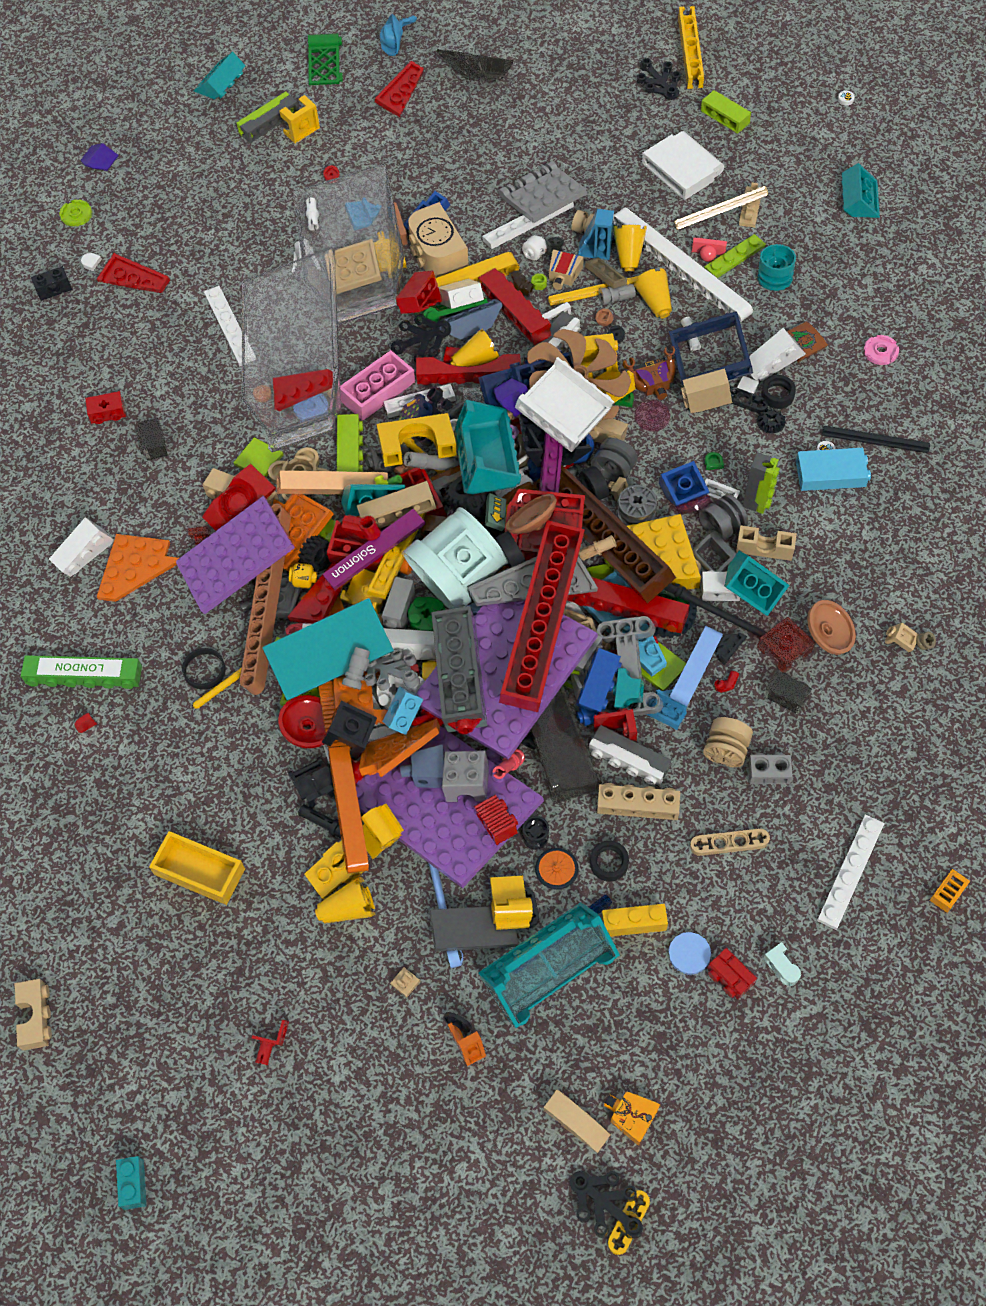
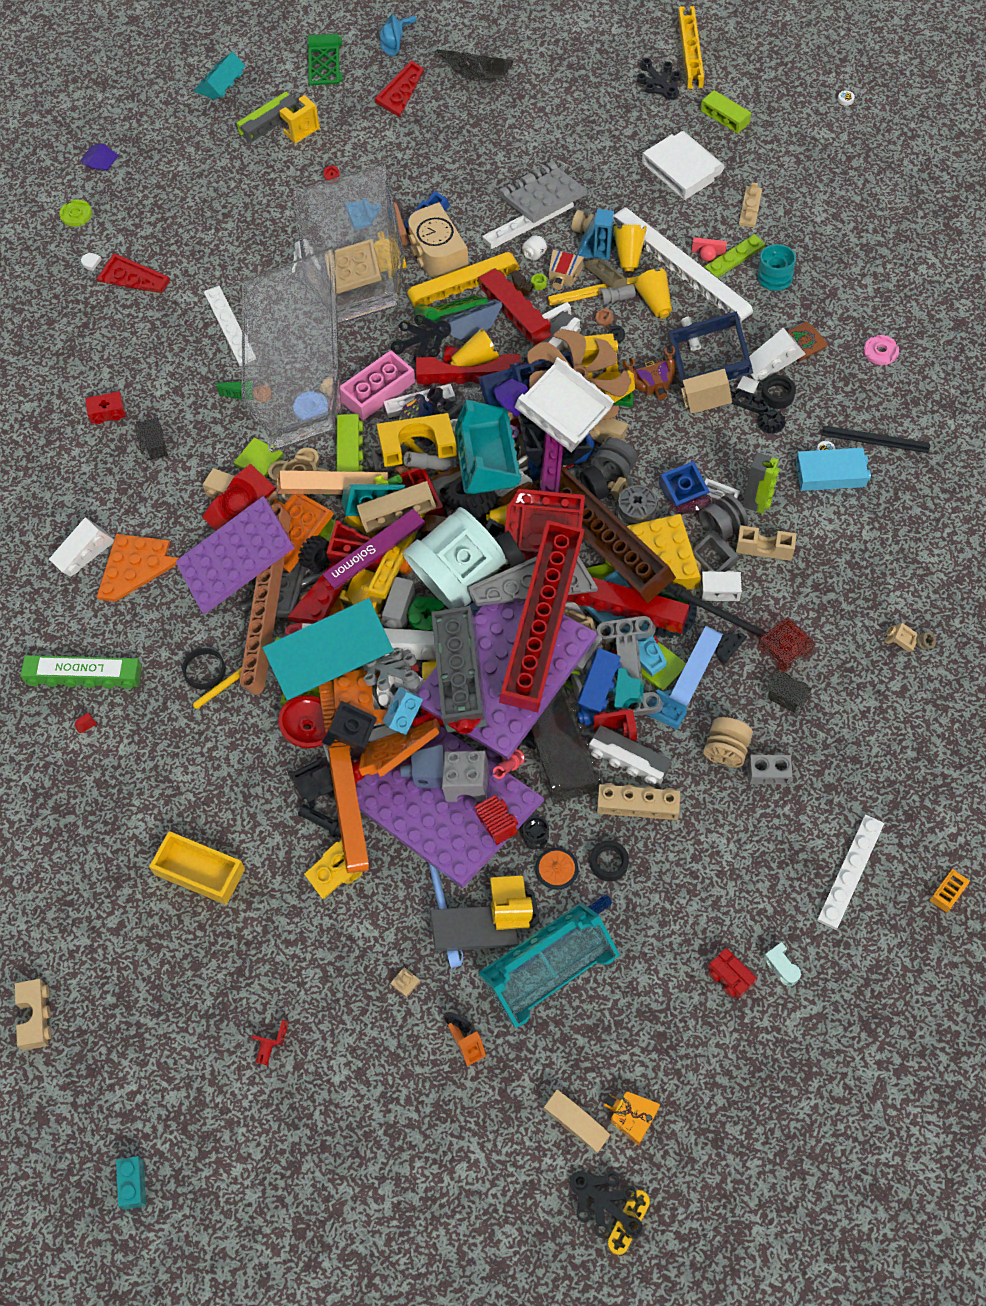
(51, 283): black brick -> none
(198, 533): clear red tile -> none
(231, 389): none -> green slope
(299, 387): red wing -> none
(302, 575): yellow head -> none
(312, 214): white pin -> none
(347, 903): yellow cone -> none
(357, 666): light grey axle -> none
(363, 526): red piece -> none
(380, 829): yellow piece -> none
(419, 293): red wedge -> none
(461, 293): white brick -> none
(495, 512): sand green tile -> none
(532, 515): nougat dish -> none
(554, 243): pearl dark grey wheel -> none
(597, 548): tan axle -> none
(635, 920): yellow brick -> none
(652, 421): clear pink tile -> none
(689, 953): light blue tile -> none
(714, 461): green tile -> none
(721, 207): axle -> none
(727, 685): red arm -> none
(728, 838): tan beam -> none
(754, 583): teal slope -> none
(831, 627): nougat dish -> none
(860, 193): teal slope -> none

